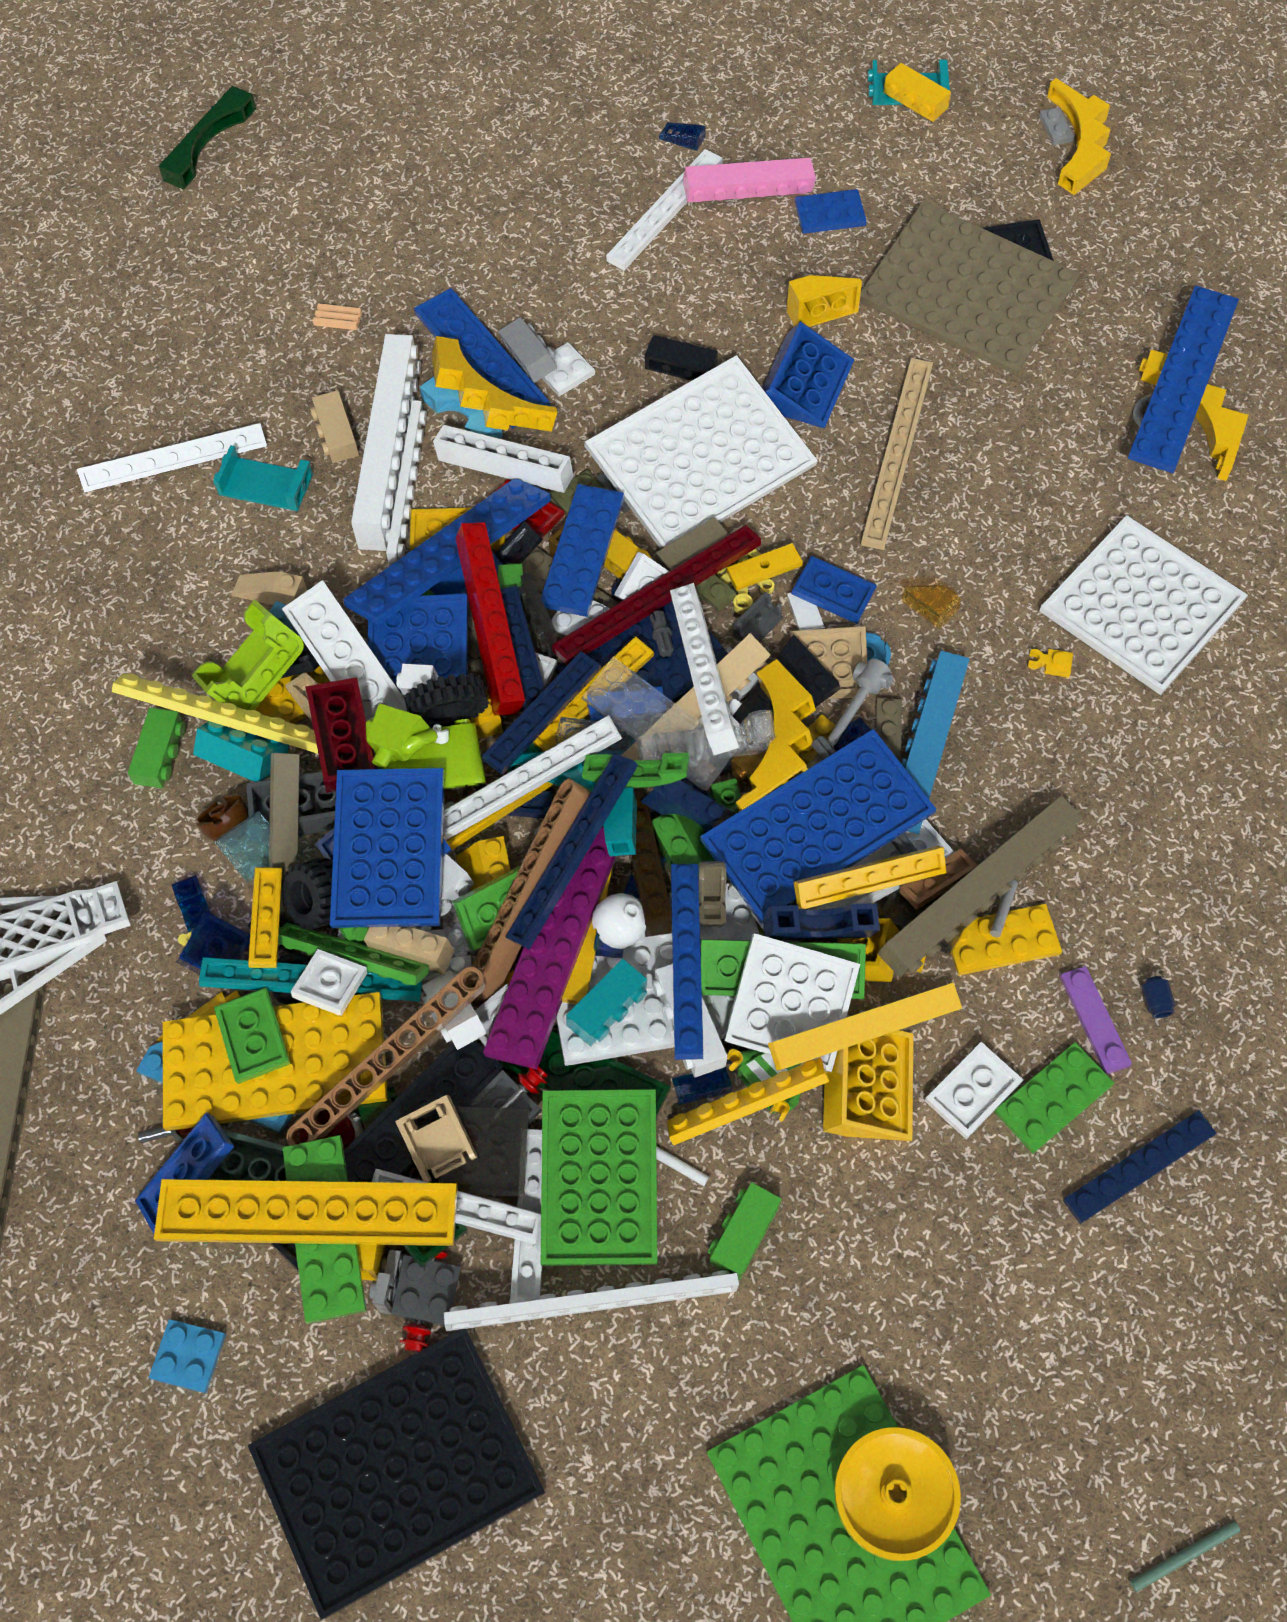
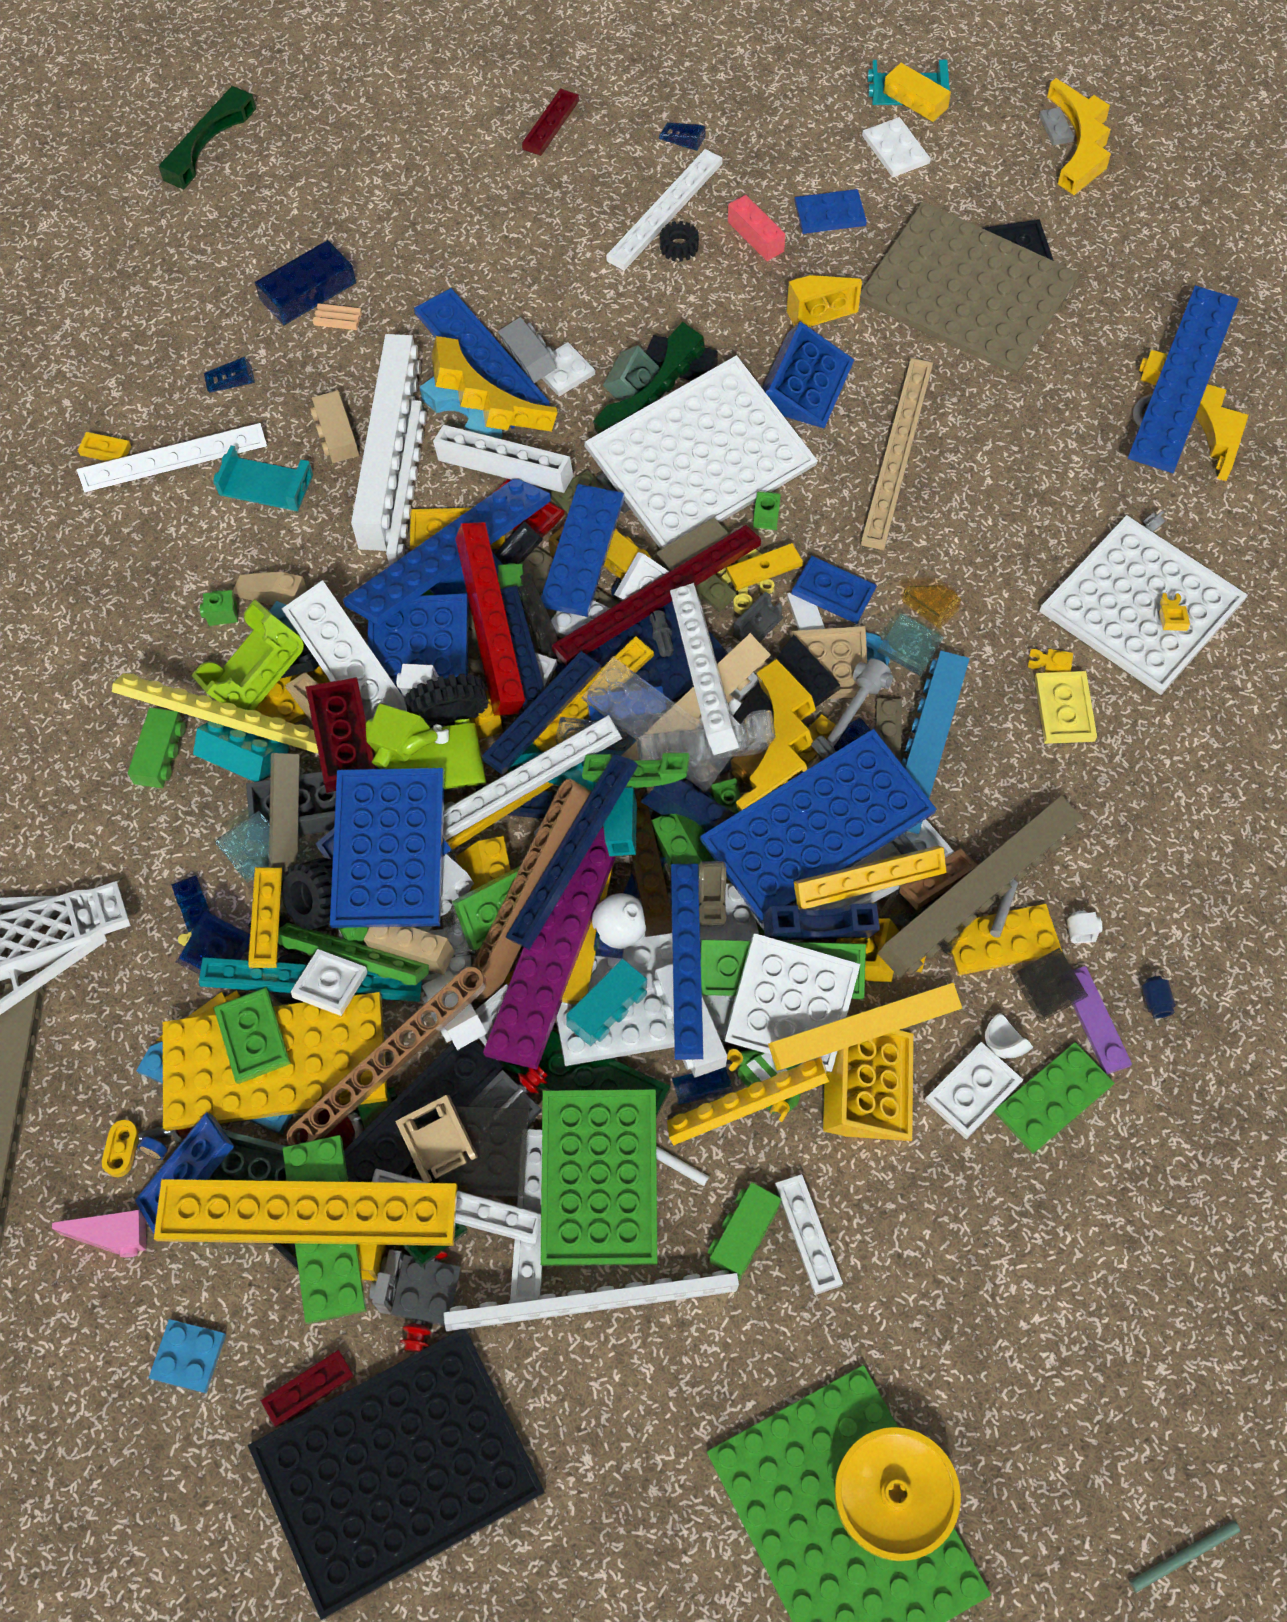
(103, 447): none -> yellow plate
(116, 1233): none -> bright pink slope
(120, 1149): none -> yellow plate
(152, 1148): none -> blue tile
(219, 607): none -> bright green brick
(221, 818): reddish brown cylinder -> none
(239, 379): none -> clear blue slope
(305, 282): none -> clear blue brick
(307, 1388): none -> dark red plate
(550, 122): none -> dark red plate
(631, 373): none -> sand green slope
(679, 231): none -> black tyre
(682, 349): none -> dark green arch
(748, 179): bright pink brick -> none
(756, 227): none -> coral brick
(766, 518): none -> bright green brick
(808, 1234): none -> white plate
(896, 147): none -> white plate
(910, 644): none -> clear light blue tile
(1004, 1039): none -> white helmet
(1049, 985): none -> clear smoke plate
(1065, 707): none -> light yellow plate
(1084, 927): none -> white plate
(1139, 1167): dark blue plate -> none
(1154, 521): none -> light grey plate
(1172, 615): none -> yellow plate

